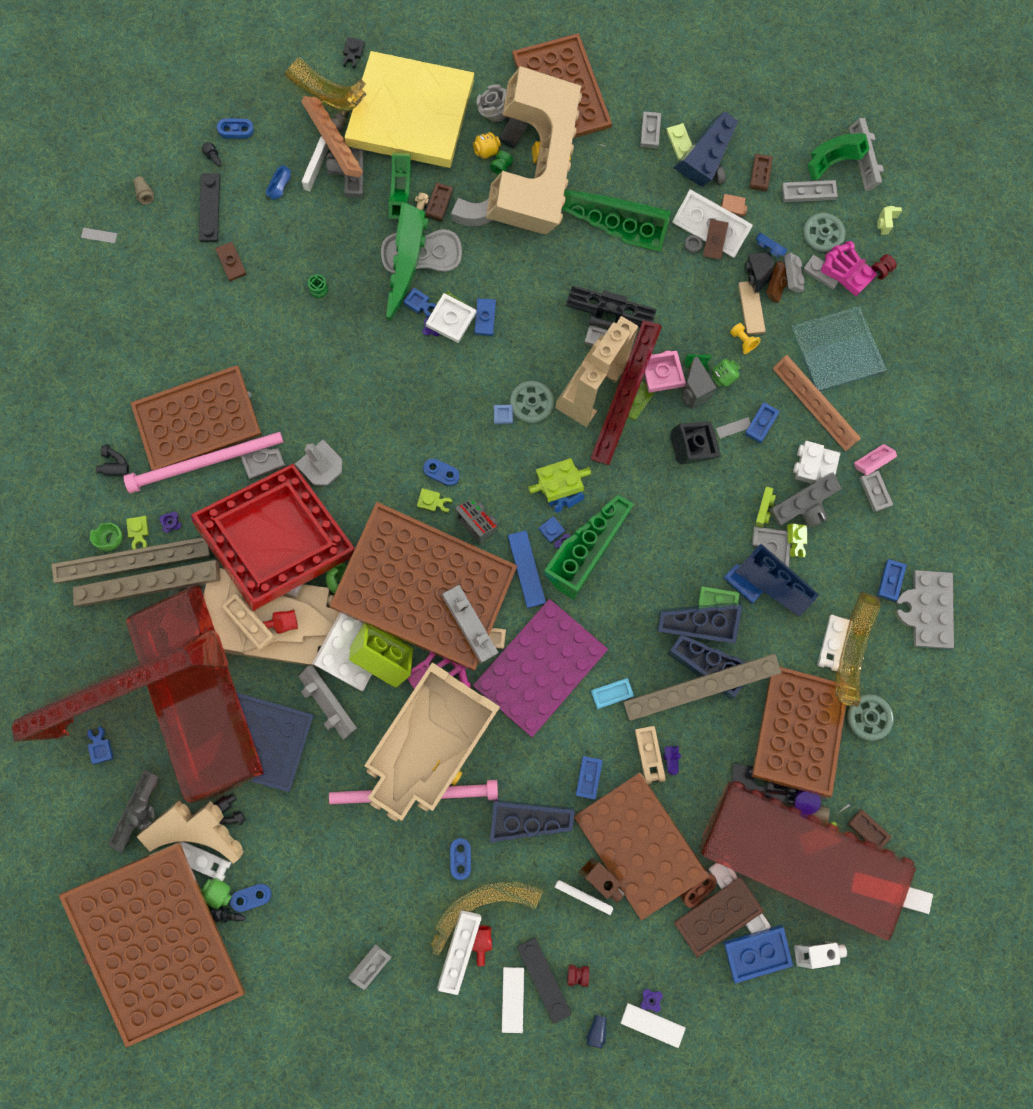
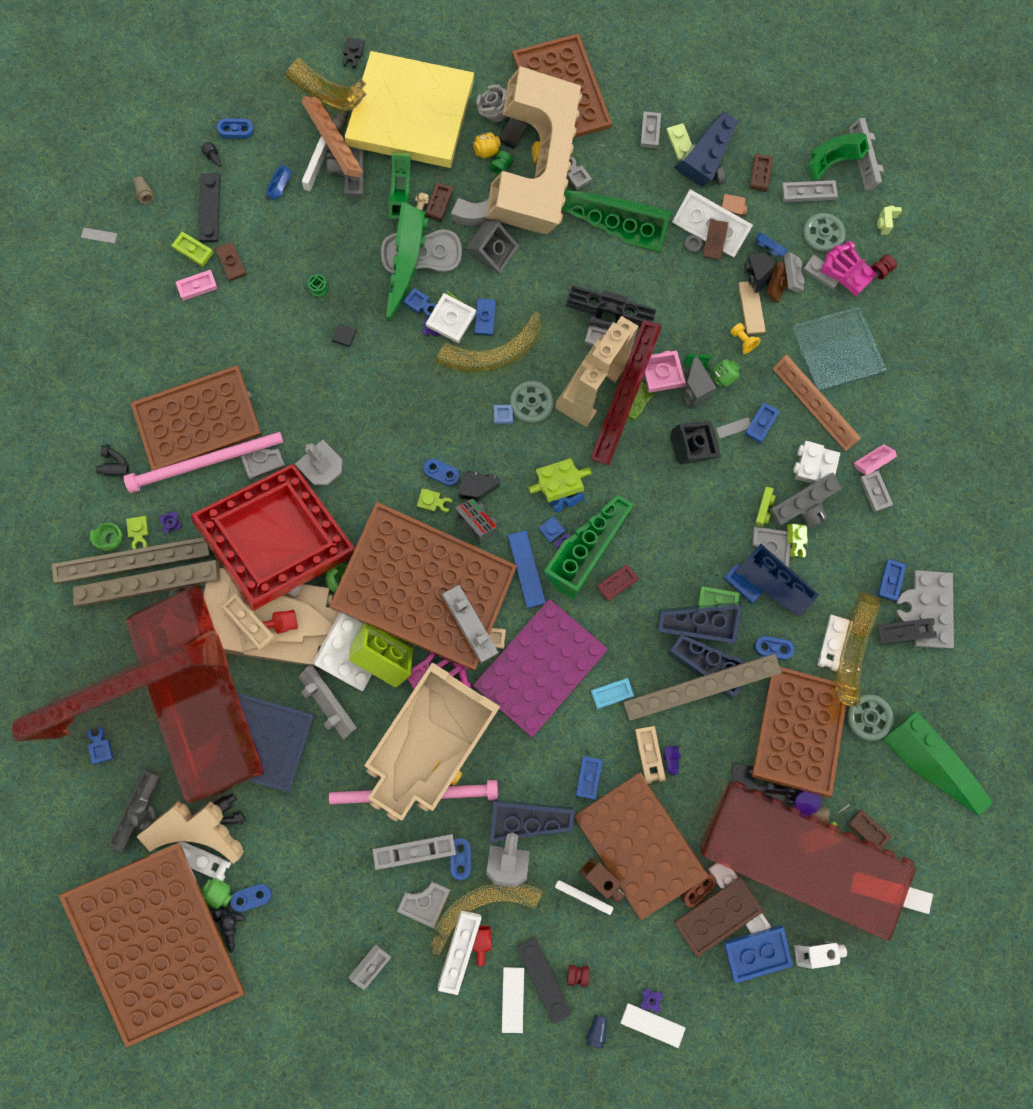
(192, 249): none -> lime plate
(196, 285): none -> bright pink plate
(228, 928): none -> black bar
(344, 335): none -> black tile
(414, 852): none -> light grey hinge
(425, 906): none -> light grey tile
(477, 486): none -> black slope
(492, 246): none -> dark grey slope
(494, 359): none -> clear yellow arch
(507, 864): none -> light grey piece
(578, 176): none -> light grey plate
(617, 583): none -> dark red plate
(774, 646): none -> blue plate
(906, 631): none -> black plate
(935, 761): none -> green wedge

